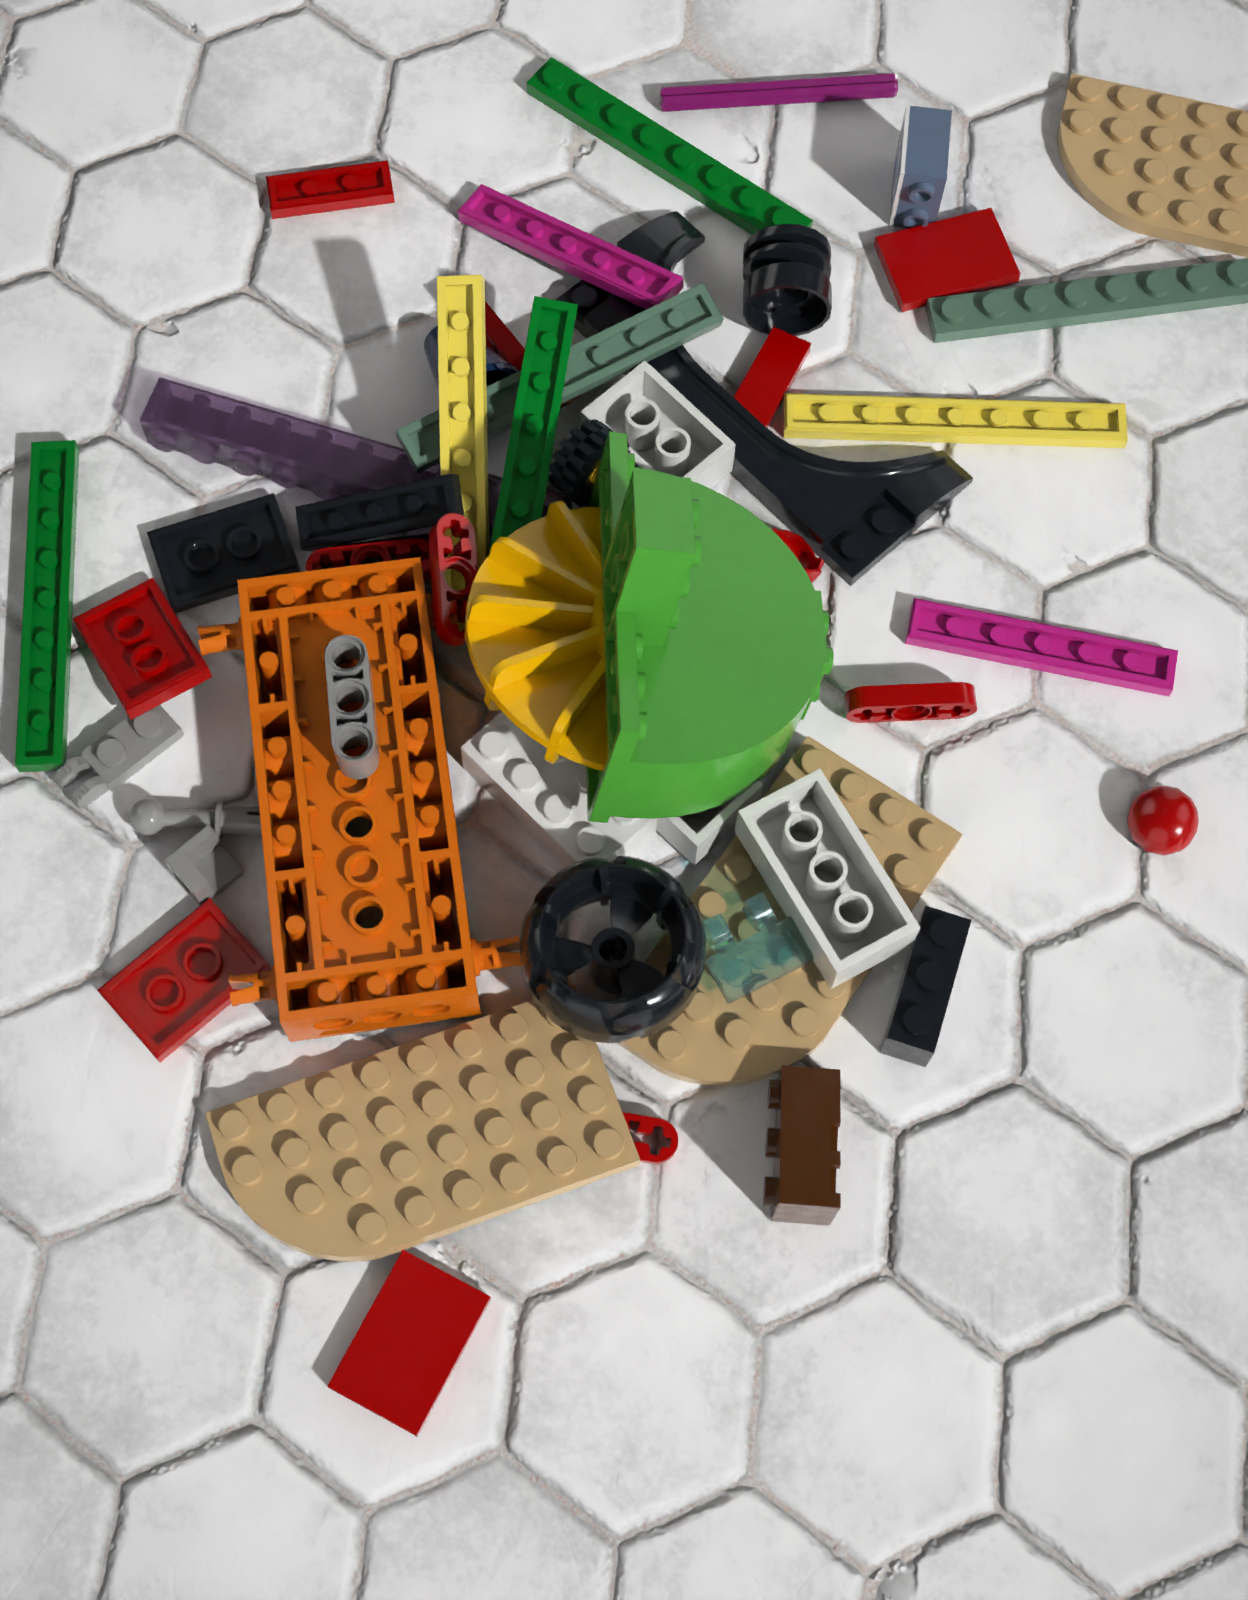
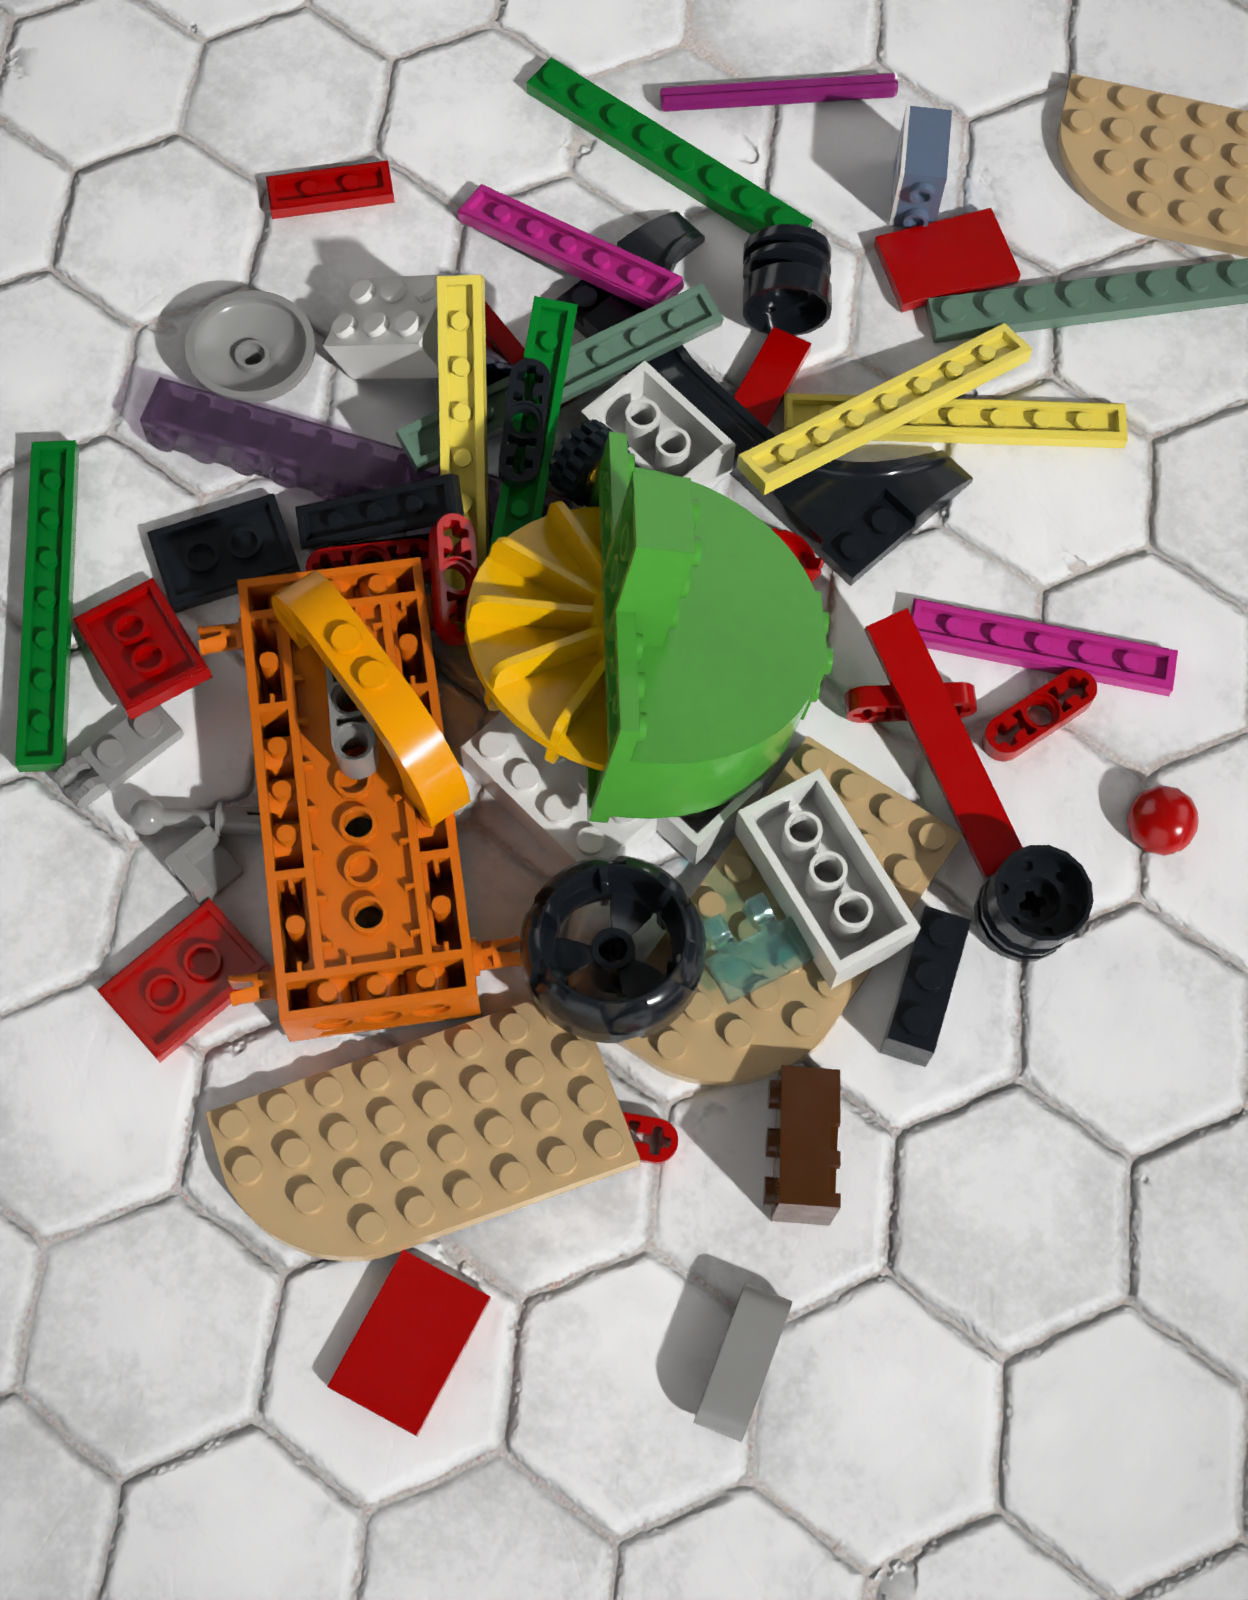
(246, 330): none -> light grey dish
(321, 616): none -> light orange arch
(388, 329): none -> white brick
(539, 395): none -> black beam
(743, 1362): none -> light grey beam
(882, 409): none -> light yellow plate
(943, 740): none -> red tile
(1039, 881): none -> black wheel
(1044, 696): none -> red beam

